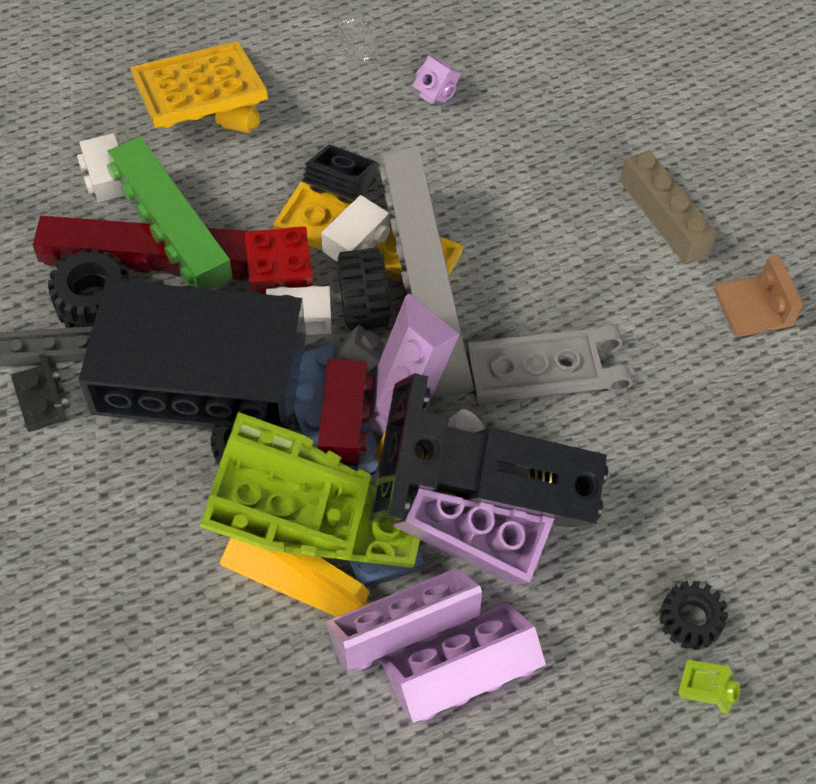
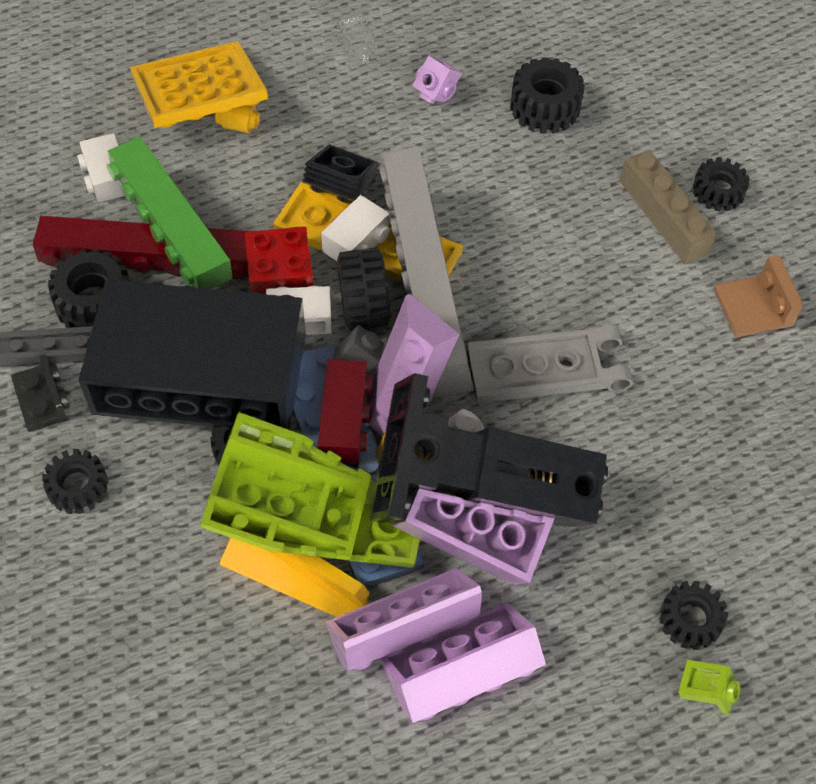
(72, 464): none -> black tyre
(551, 110): none -> black tyre
(720, 171): none -> black tyre

